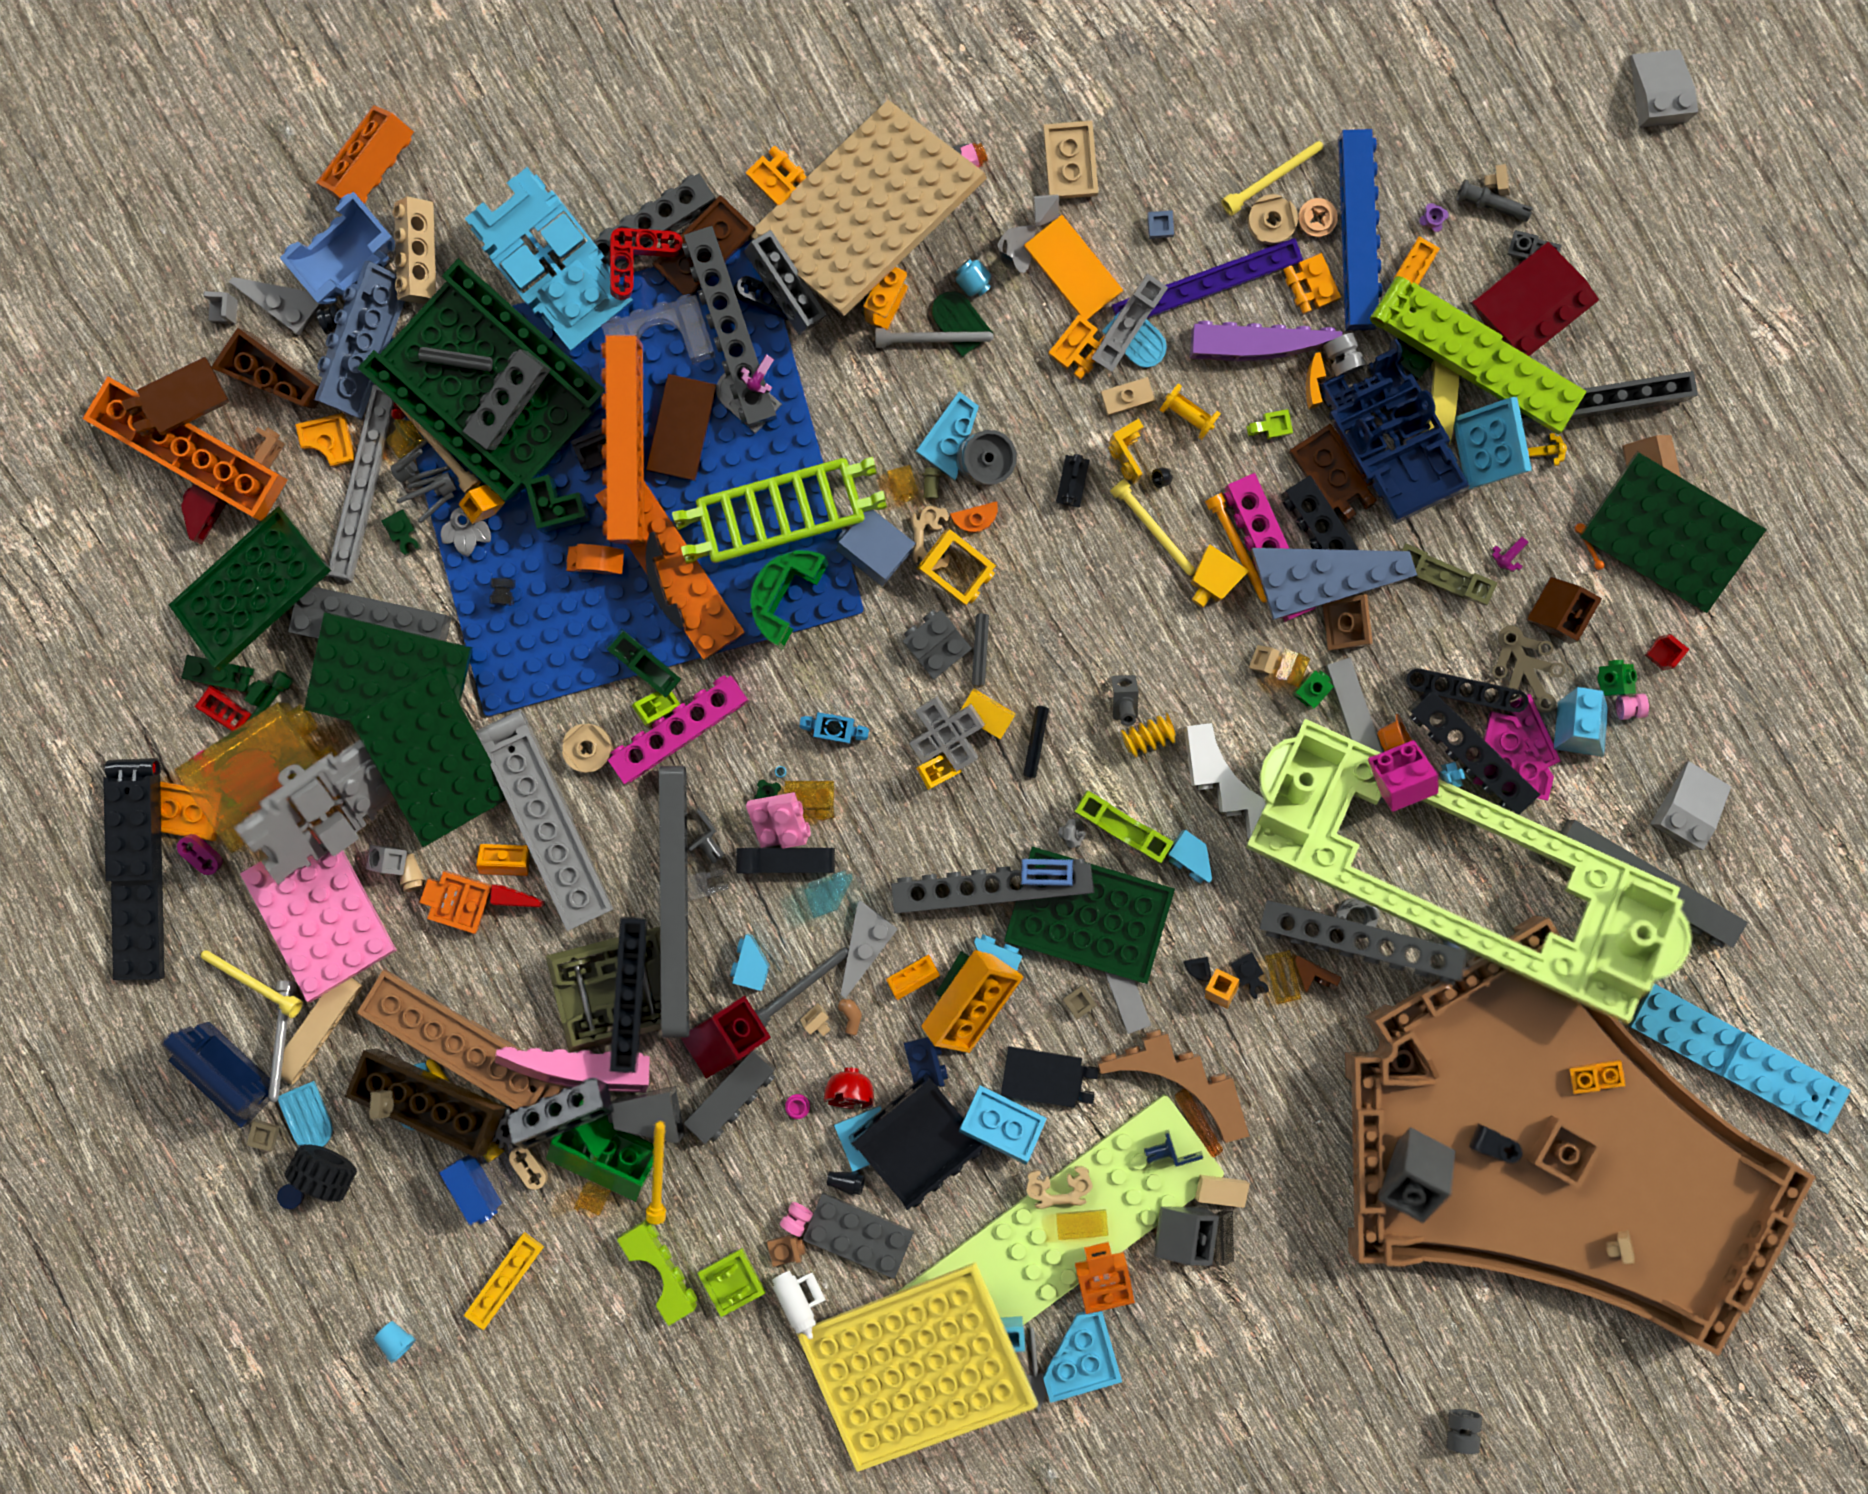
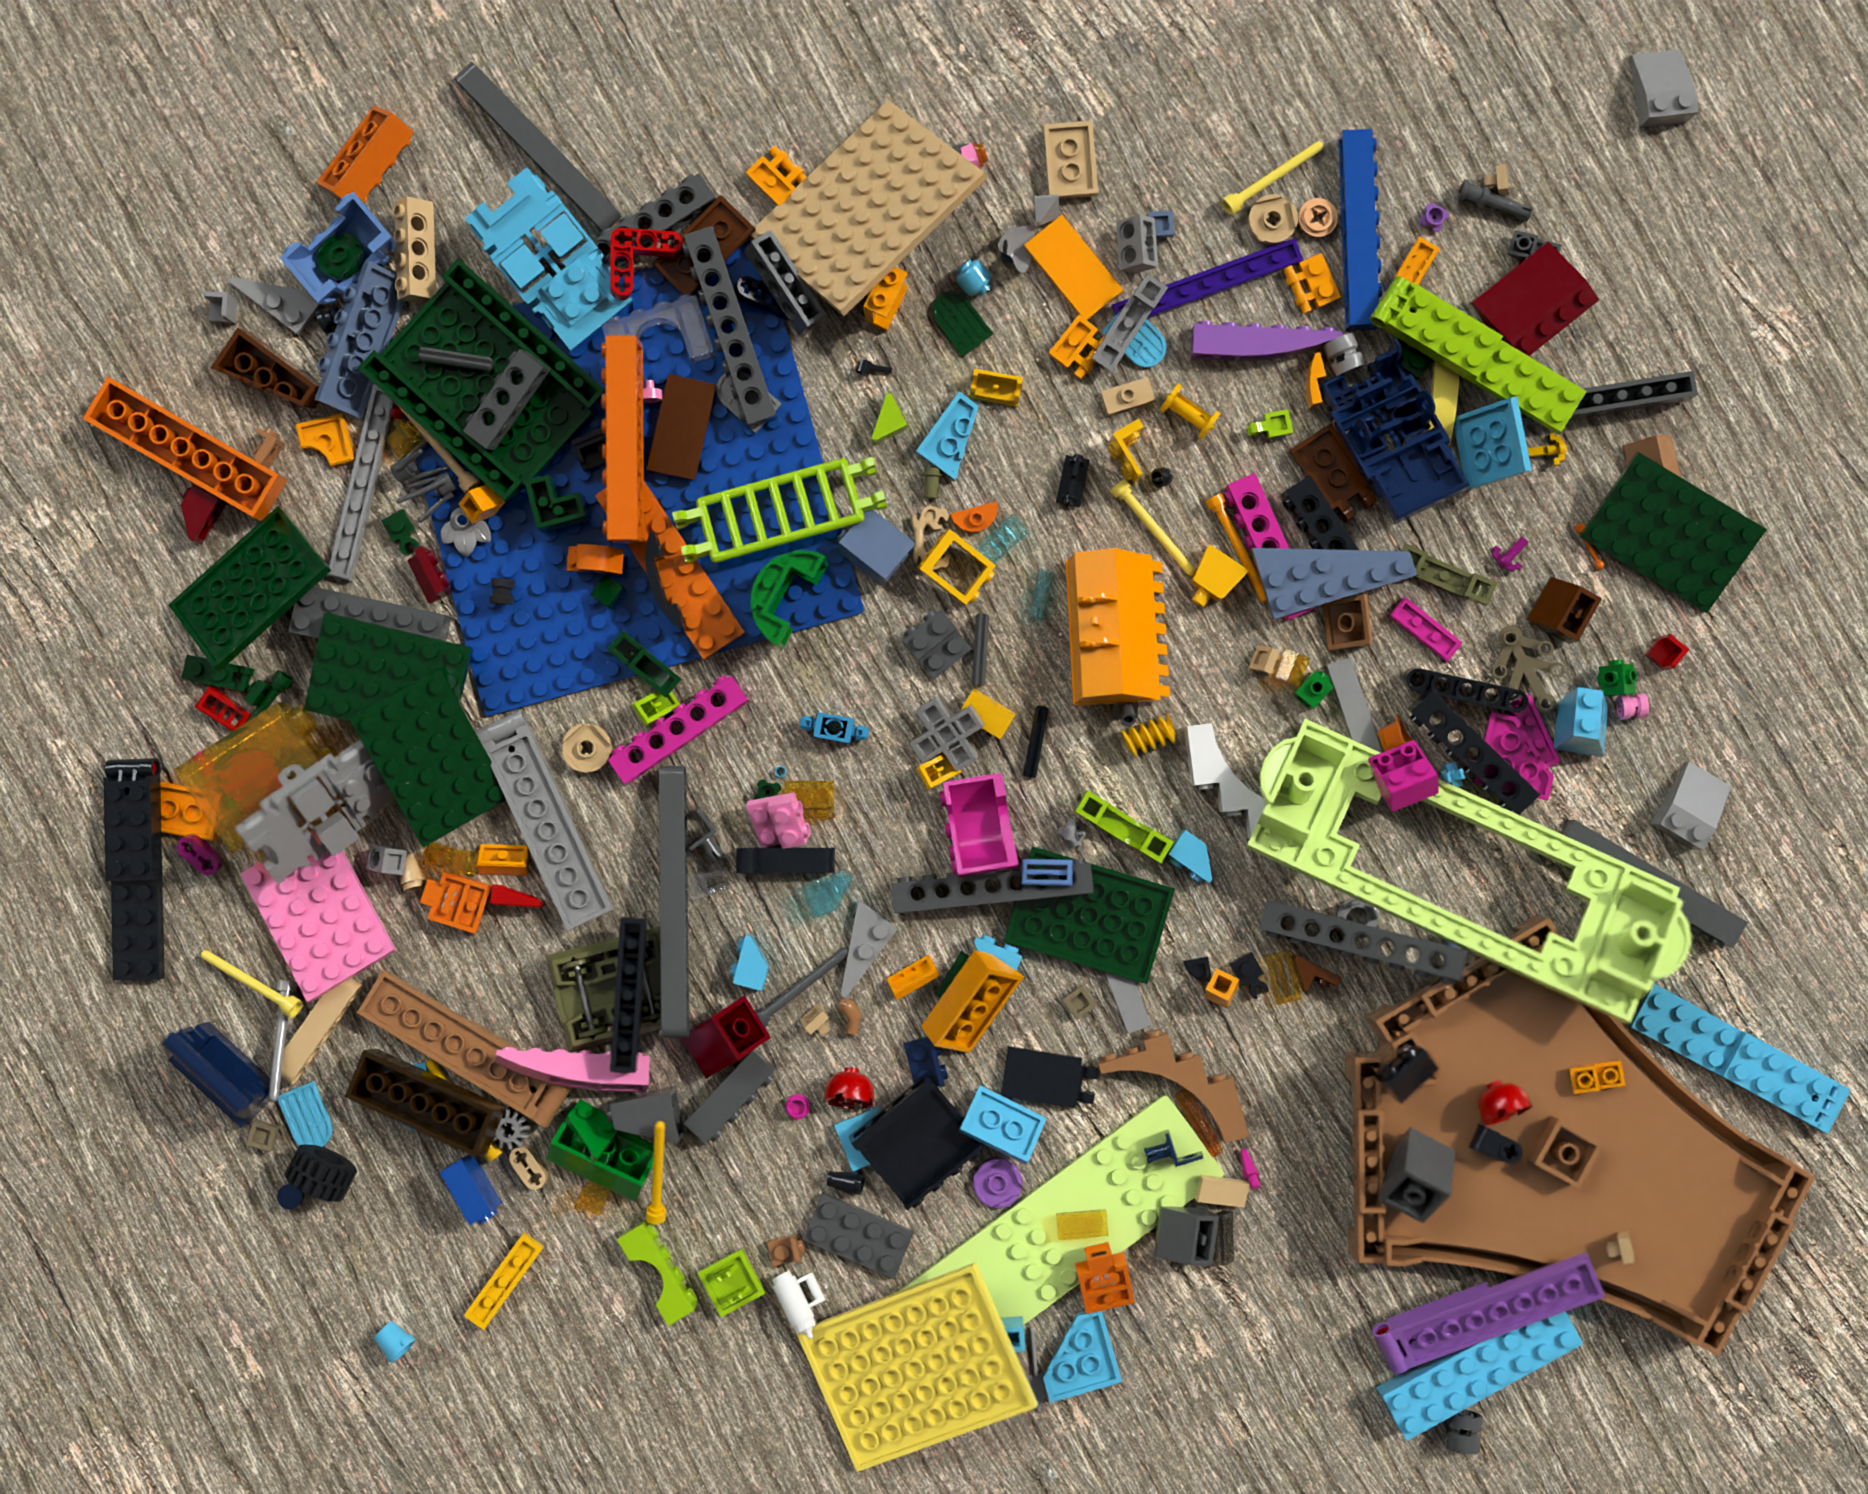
(177, 398): reddish brown tile -> none
(340, 256): none -> dark green tile
(381, 1104): dark tan plate -> none
(428, 575): none -> dark red bracket
(450, 859): none -> clear yellow slope
(537, 147): none -> dark grey beam
(595, 1105): black brick -> none
(607, 591): none -> dark green slope
(651, 394): none -> bright pink tile
(753, 383): magenta piece -> none
(796, 1219): bright pink wheel -> none
(865, 366): none -> black hand
(885, 337): light grey piece -> none
(889, 421): none -> lime slope
(902, 483): clear yellow bracket -> none
(978, 825): none -> dark pink cylinder
(995, 387): none -> yellow hinge
(997, 1182): none -> medium lavender tile
(1000, 453): dark grey wheel -> none
(1004, 526): none -> clear light blue slope
(1041, 594): none -> clear light blue pin
(1081, 1186): tan helmet -> none
(1114, 627): none -> light orange piece
(1137, 244): none -> light grey brick
(1249, 1169): none -> dark pink bar
(1406, 1072): none -> black slope
(1425, 629): none -> dark pink tile
(1460, 1379): none -> medium azure brick
(1485, 1313): none -> medium lavender hinge
(1502, 1102): none -> red cylinder

